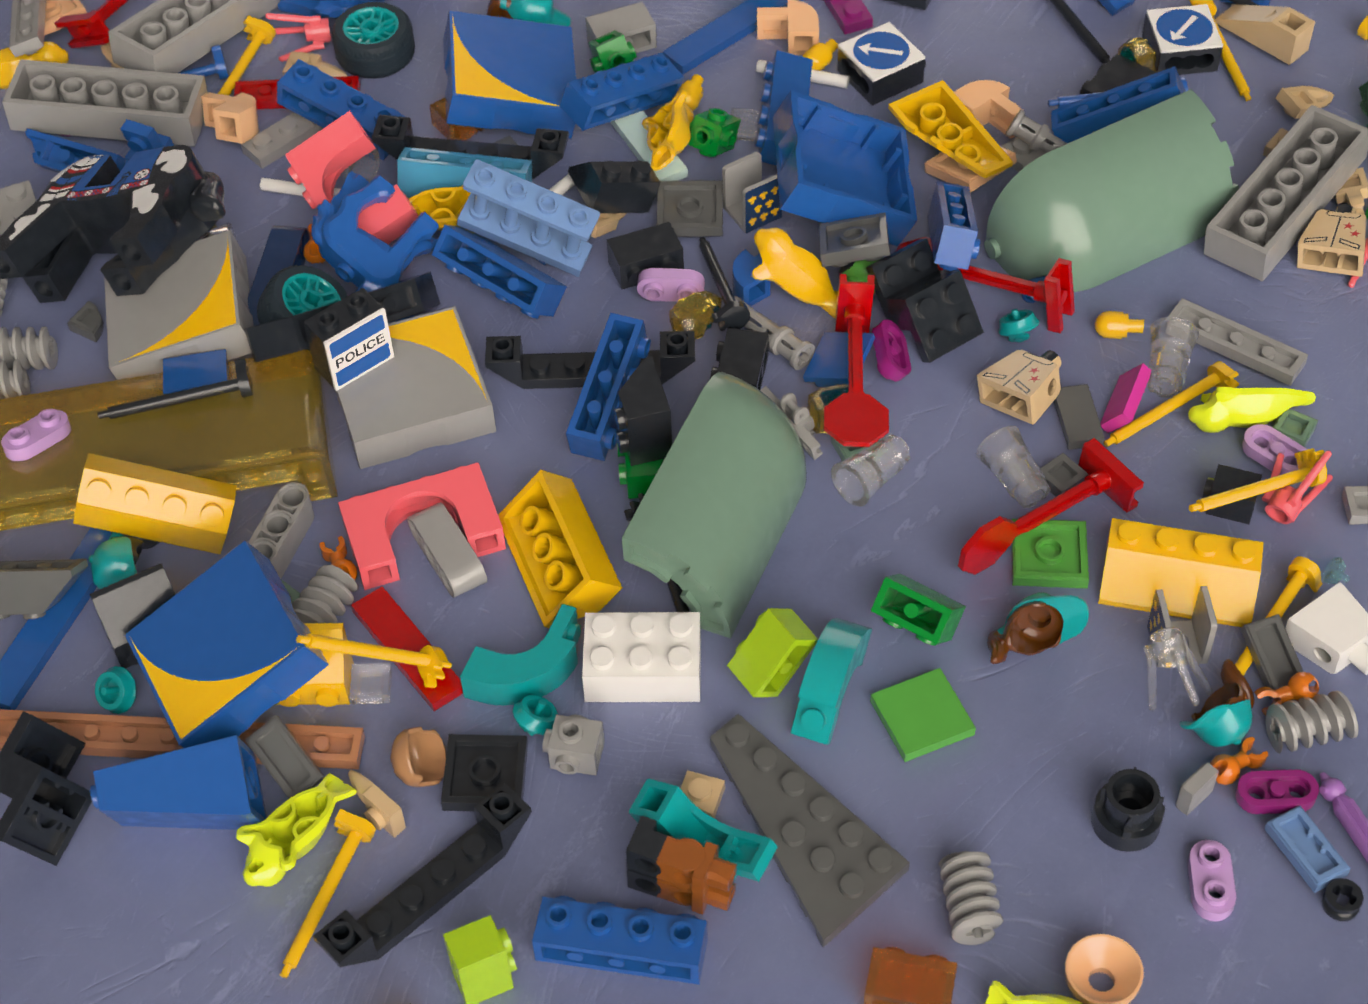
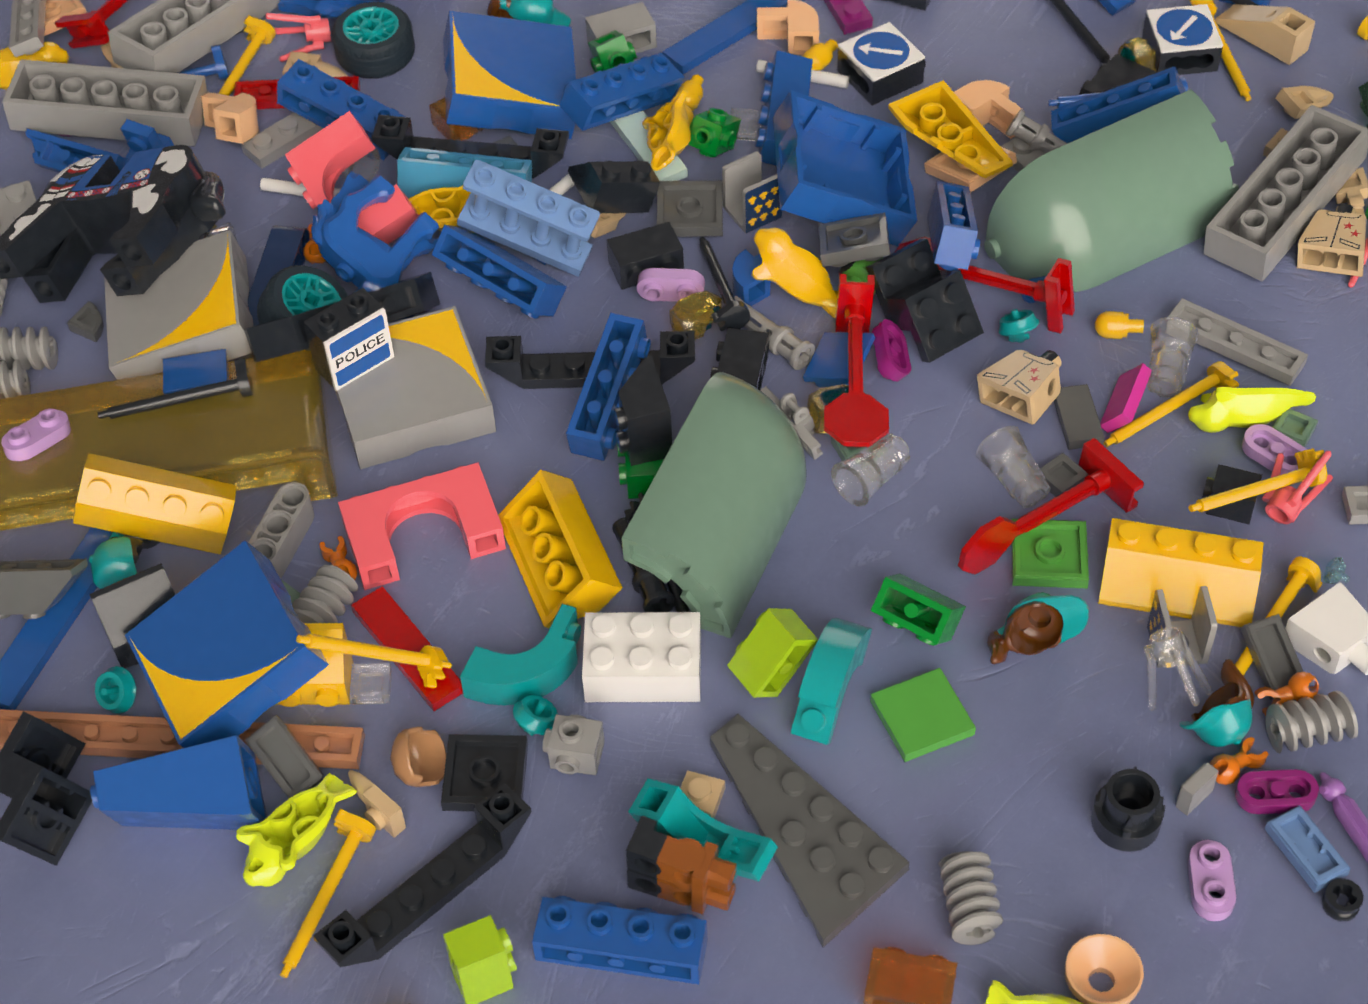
(447, 549): light grey beam -> none
(651, 588): none -> black pin

